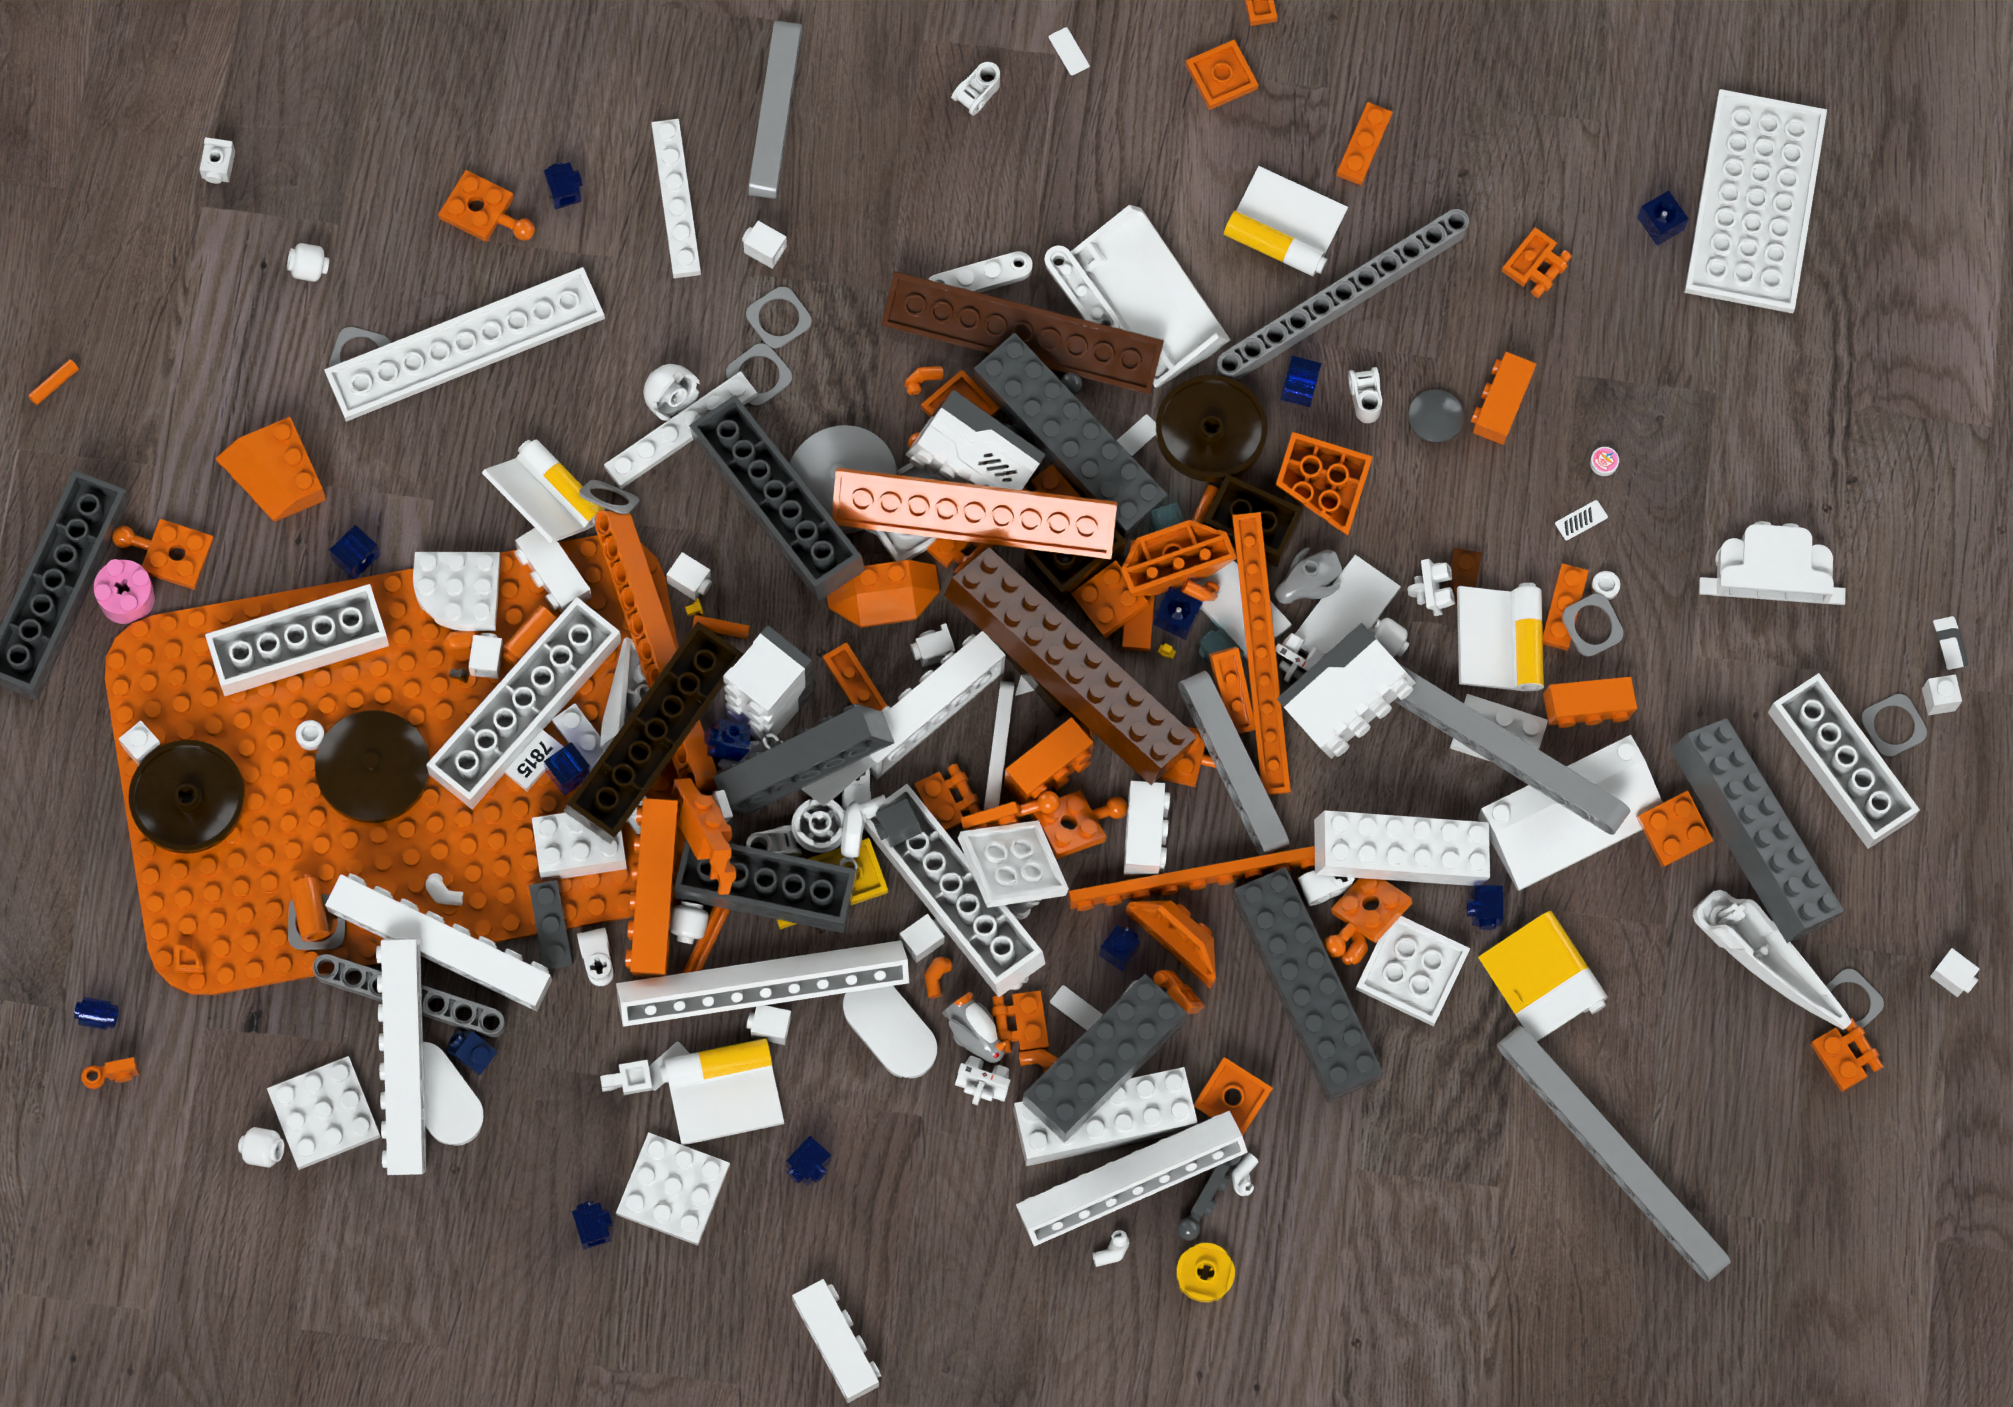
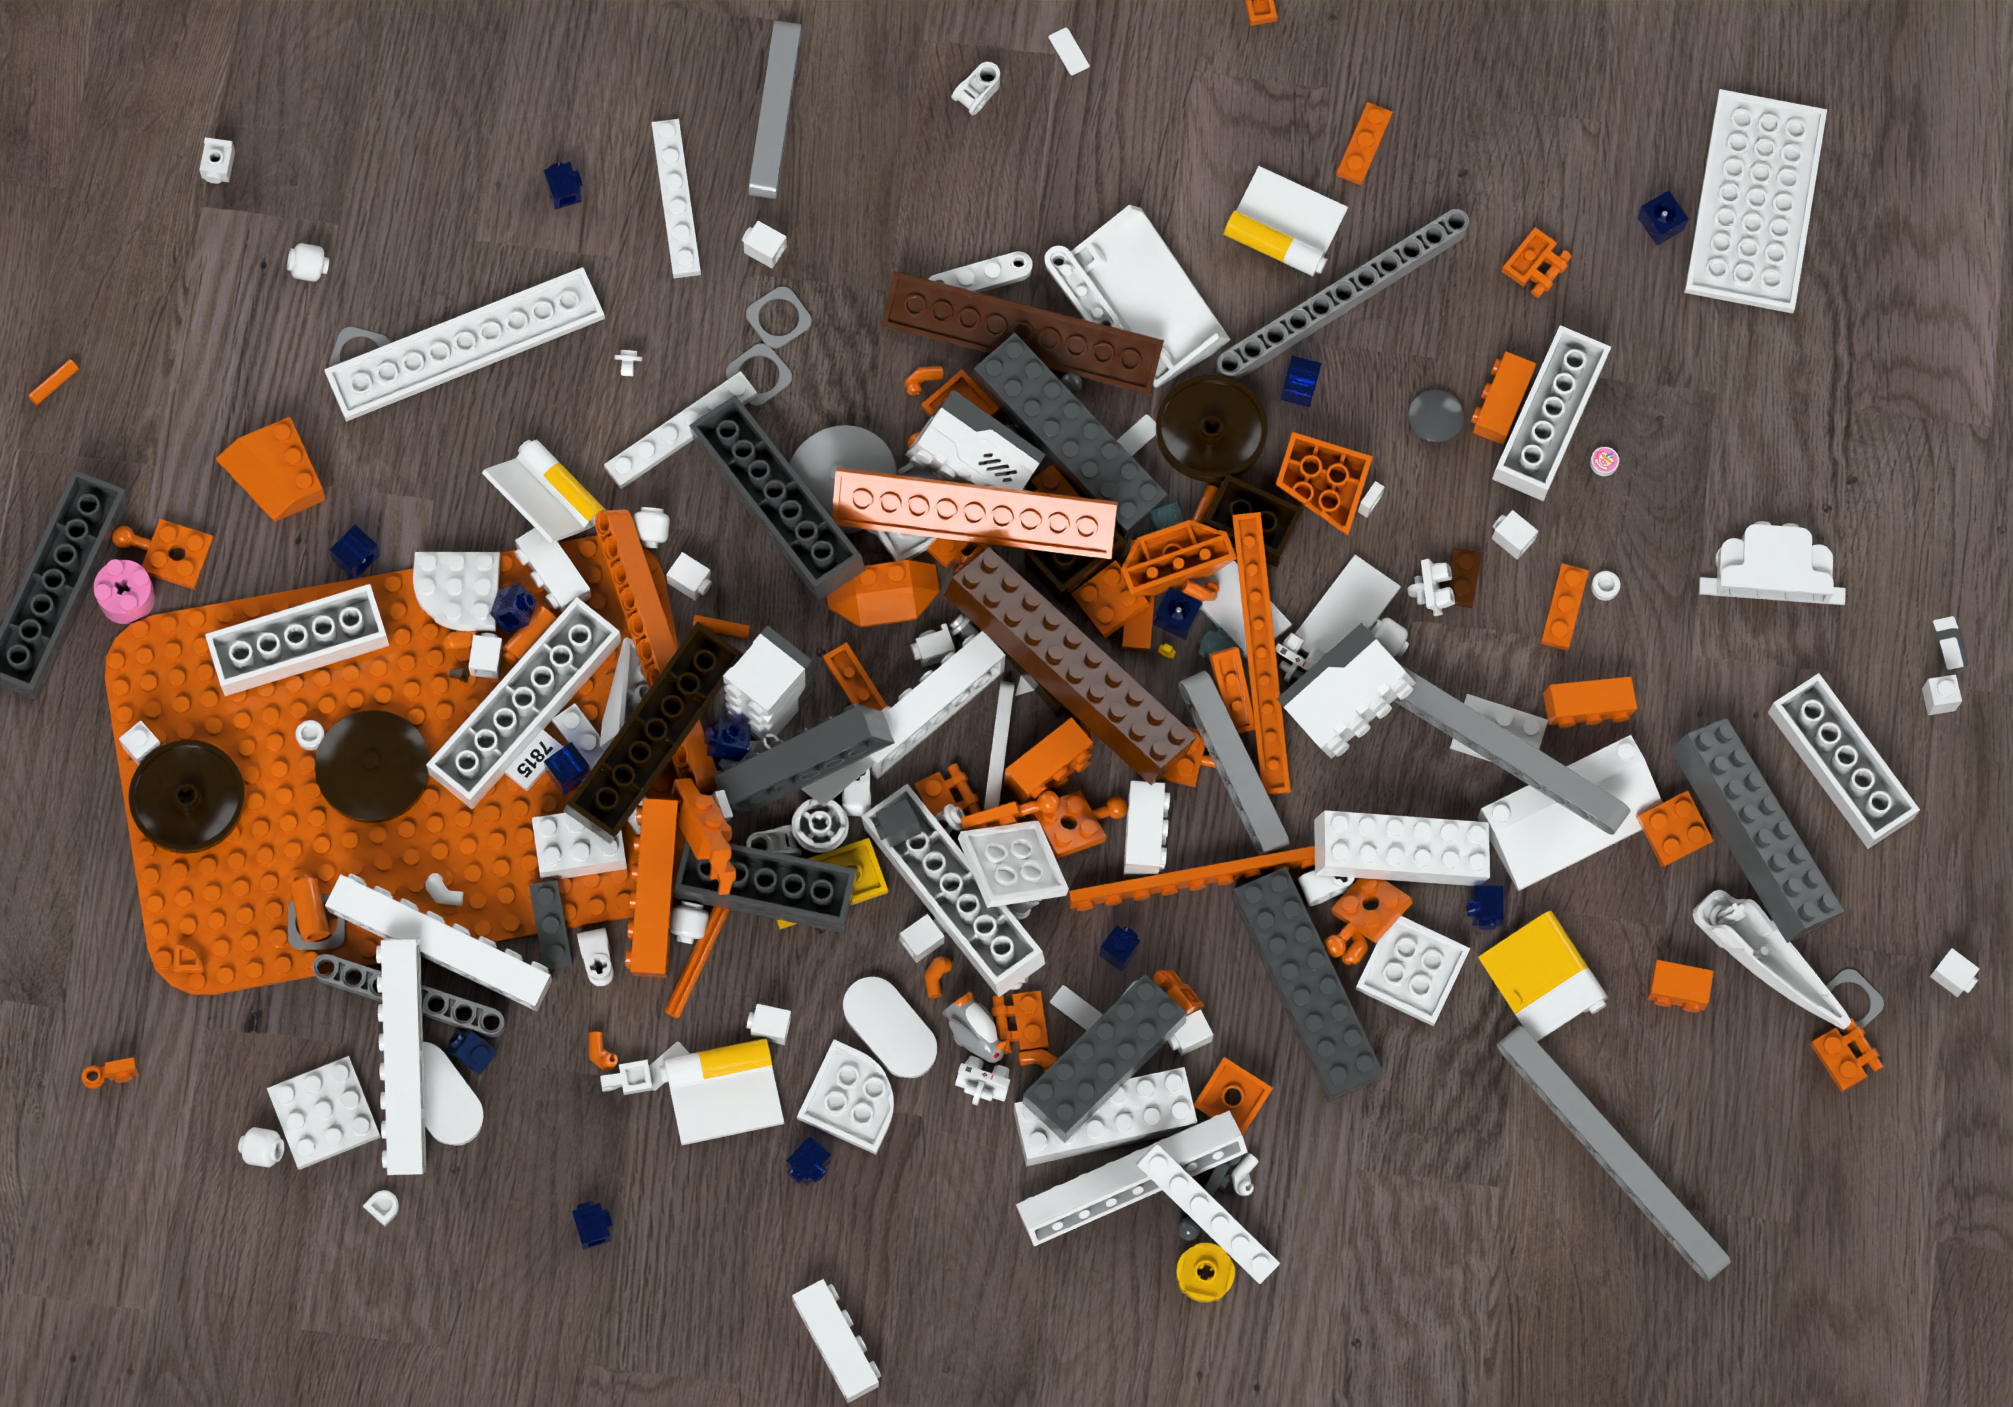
(96, 1013): clear blue brick -> none
(382, 1206): none -> white tile
(482, 222): orange plate -> none
(513, 607): none -> clear blue brick
(598, 1054): none -> orange arm
(628, 358): none -> white plate
(632, 500): light grey piece -> none
(651, 526): none -> white head
(670, 390): white cylinder -> none
(673, 1189): white plate -> none
(695, 608): yellow piece -> none
(762, 983): white brick -> none
(850, 1098): none -> white plate
(853, 826): white arm -> none
(952, 816): none -> white plate
(962, 627): none -> white plate
(1115, 1250): white arm -> none
(1178, 934): orange wedge -> none
(1192, 1034): none -> white brick
(1207, 1213): none -> white plate
(1221, 74): orange plate -> none
(1309, 577): light grey animal -> none
(1365, 389): white piece -> none
(1371, 499): none -> white tile
(1501, 638): white door -> none
(1514, 534): none -> white brick
(1551, 413): none -> white brick
(1569, 621): light grey piece -> none
(1581, 520): white sticker -> none
(1680, 986): none -> orange brick
(1882, 747): light grey piece -> none

